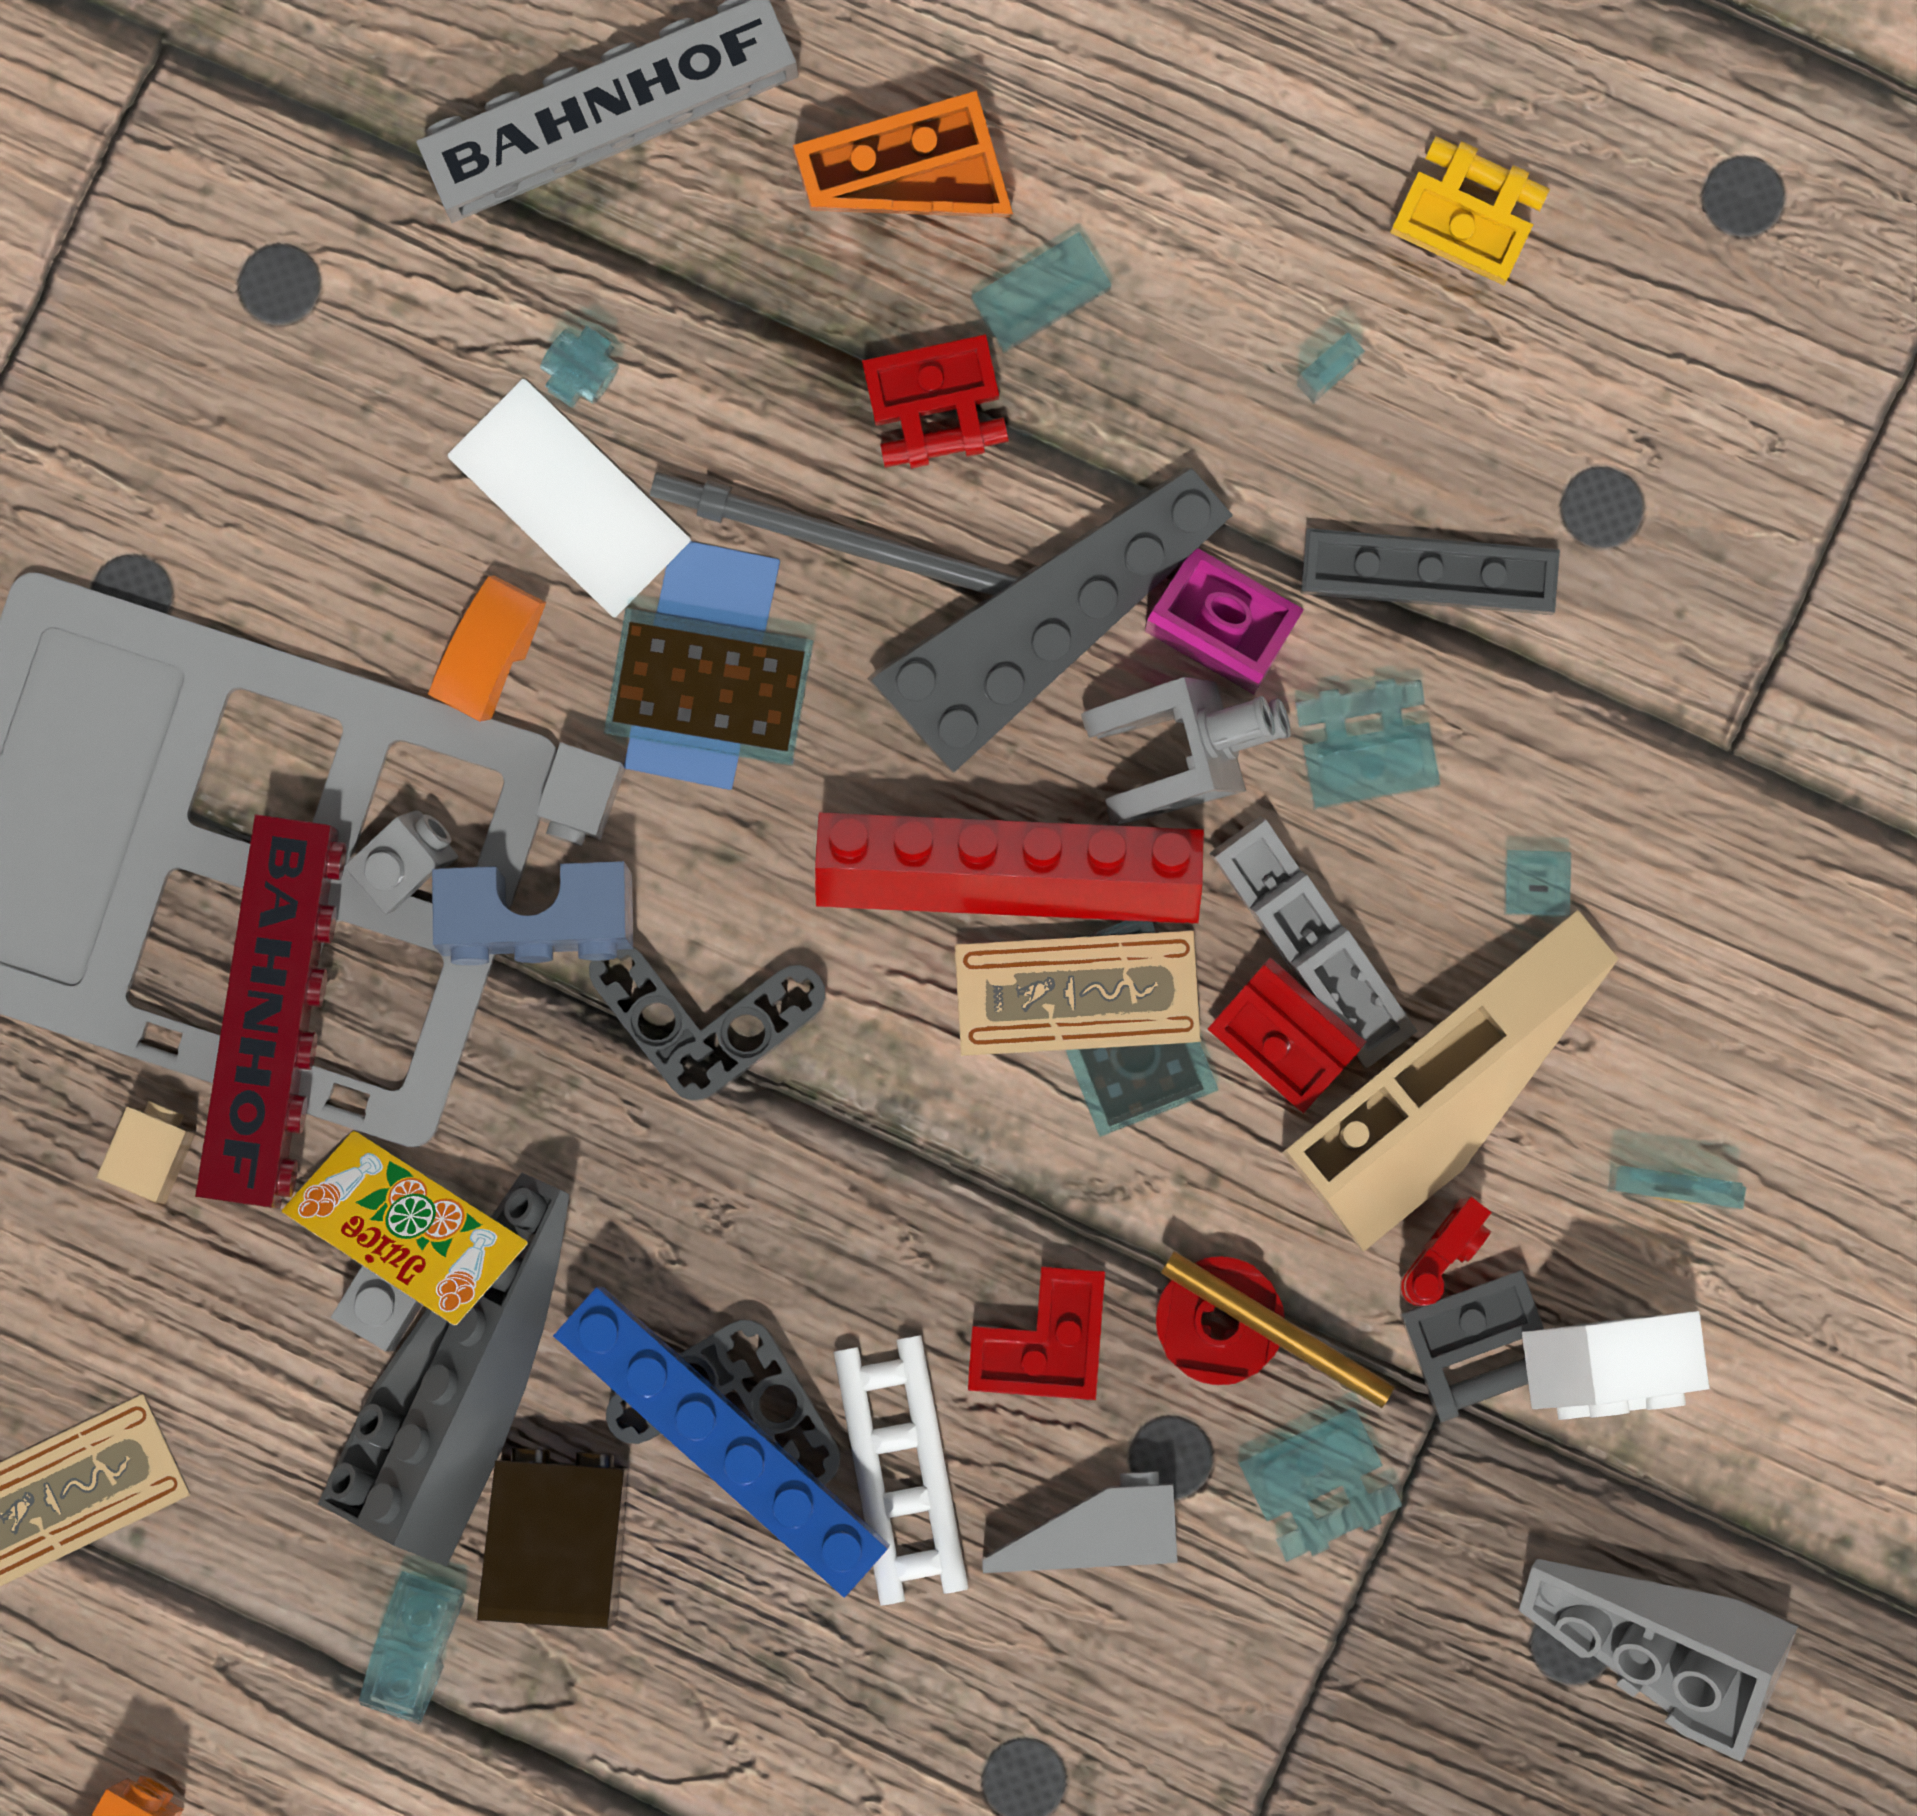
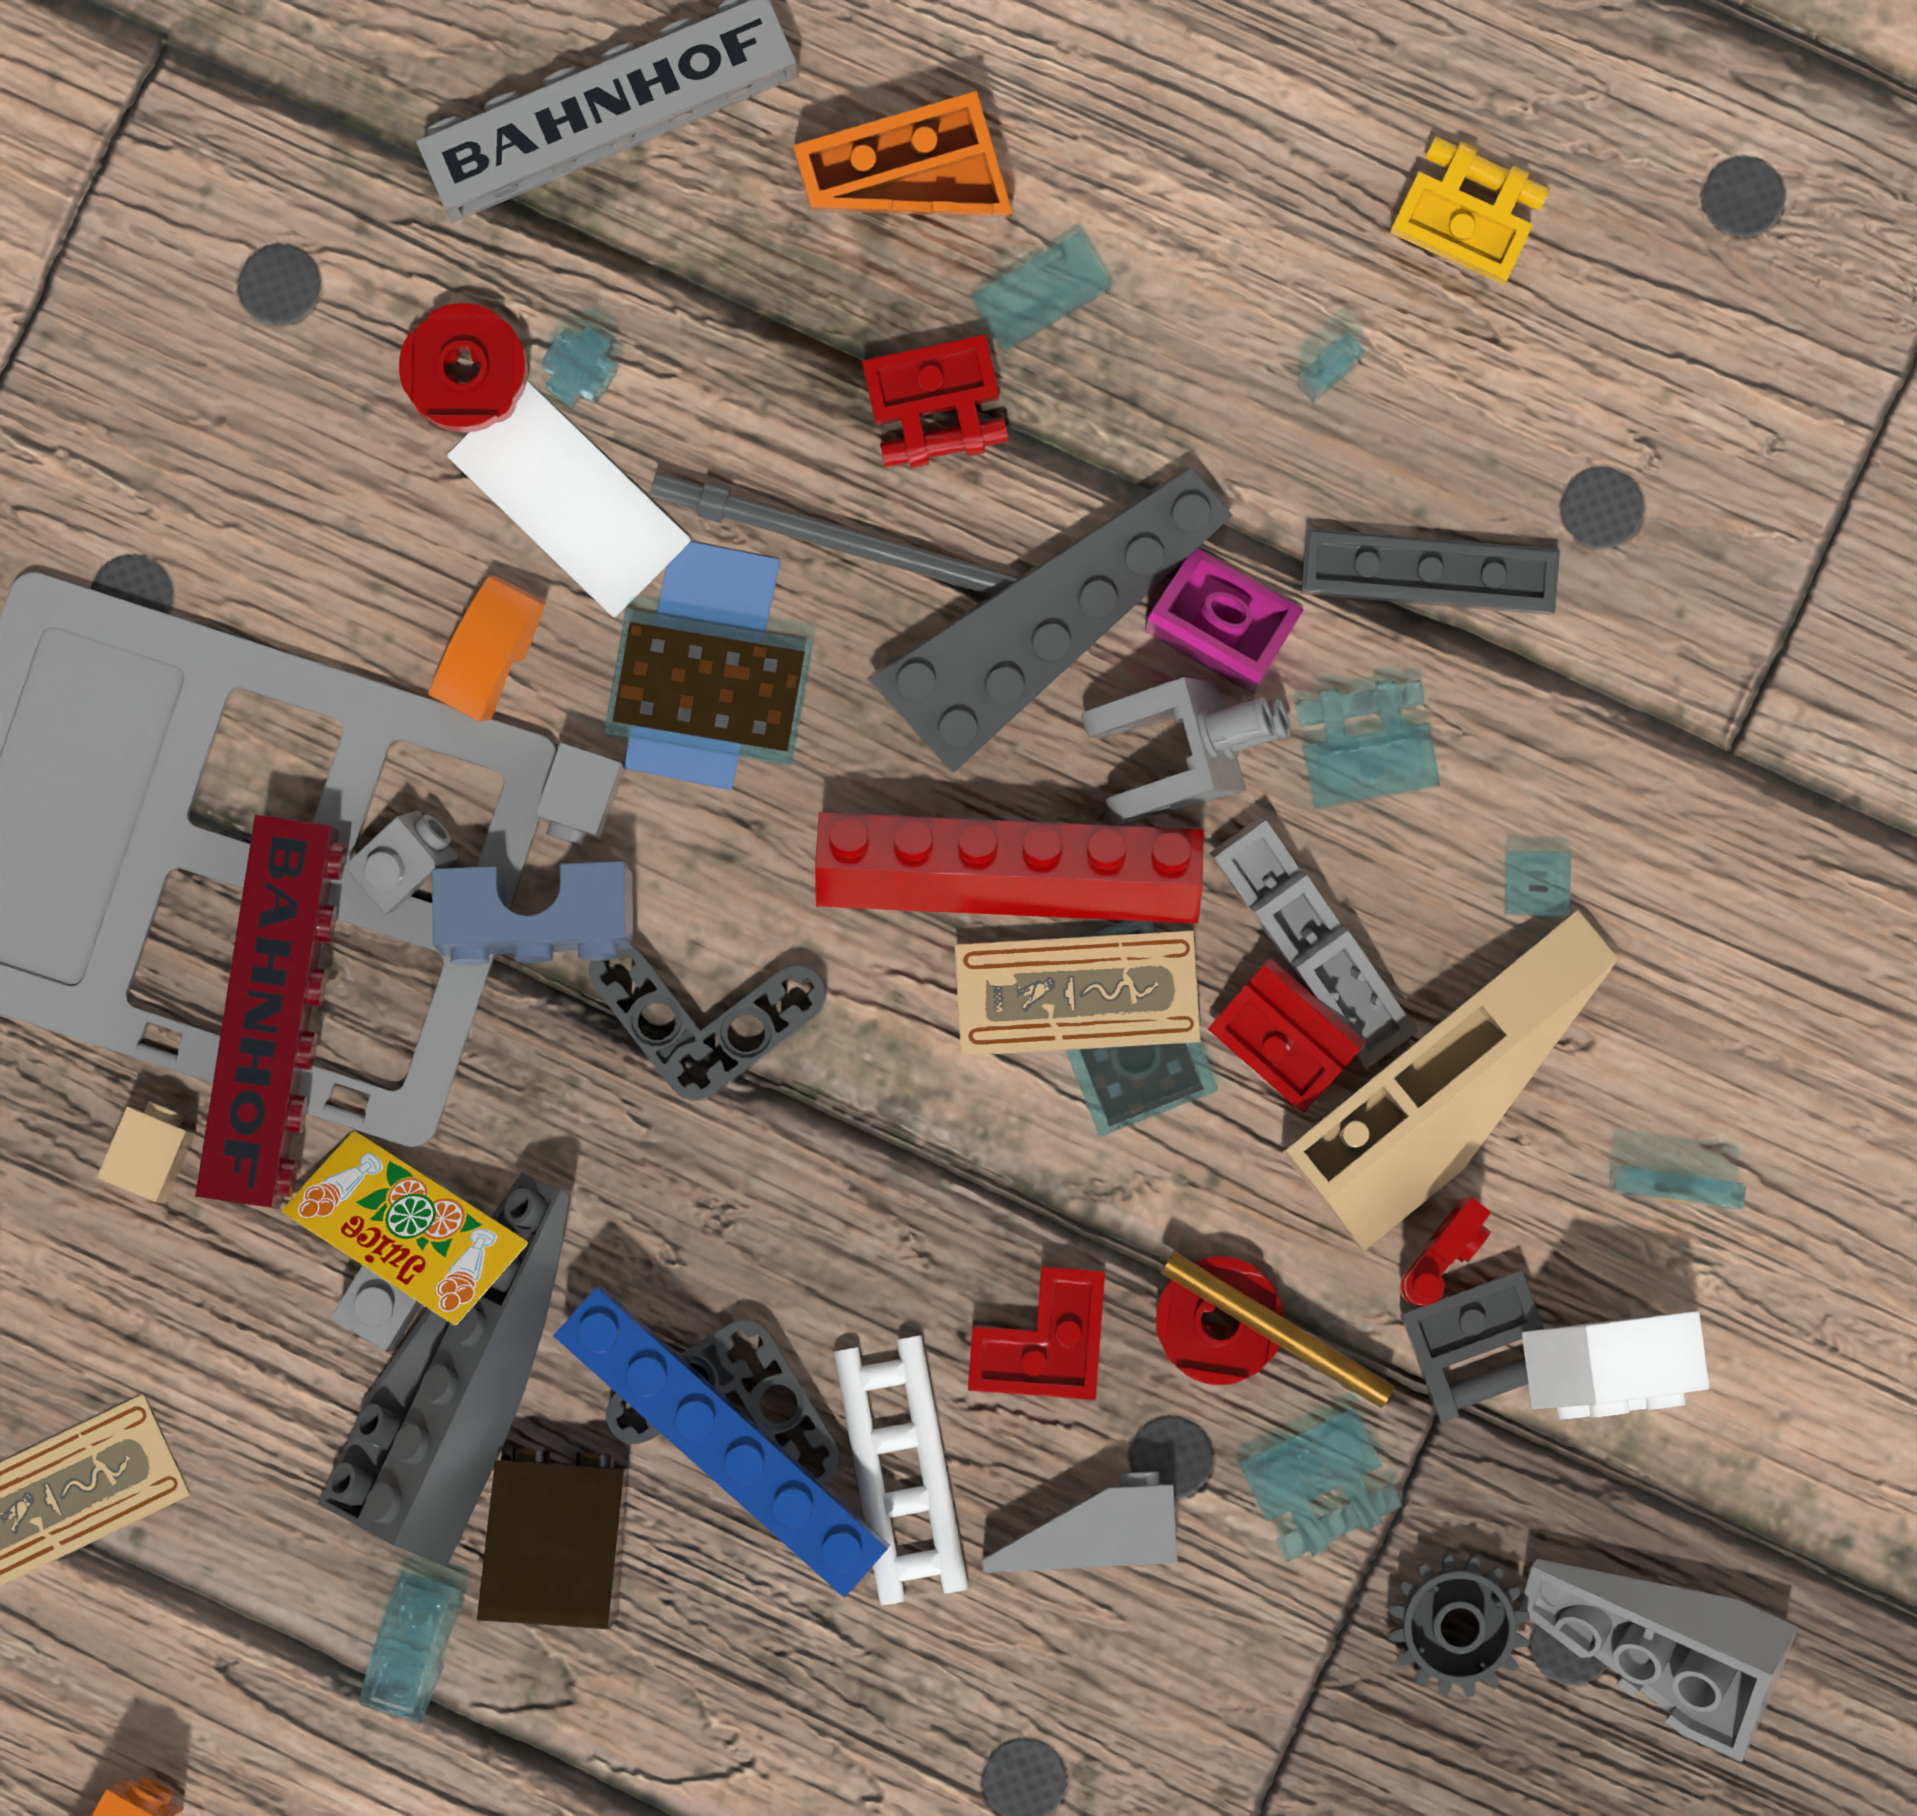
(488, 395): none -> red plate
(1464, 1661): none -> dark grey gear

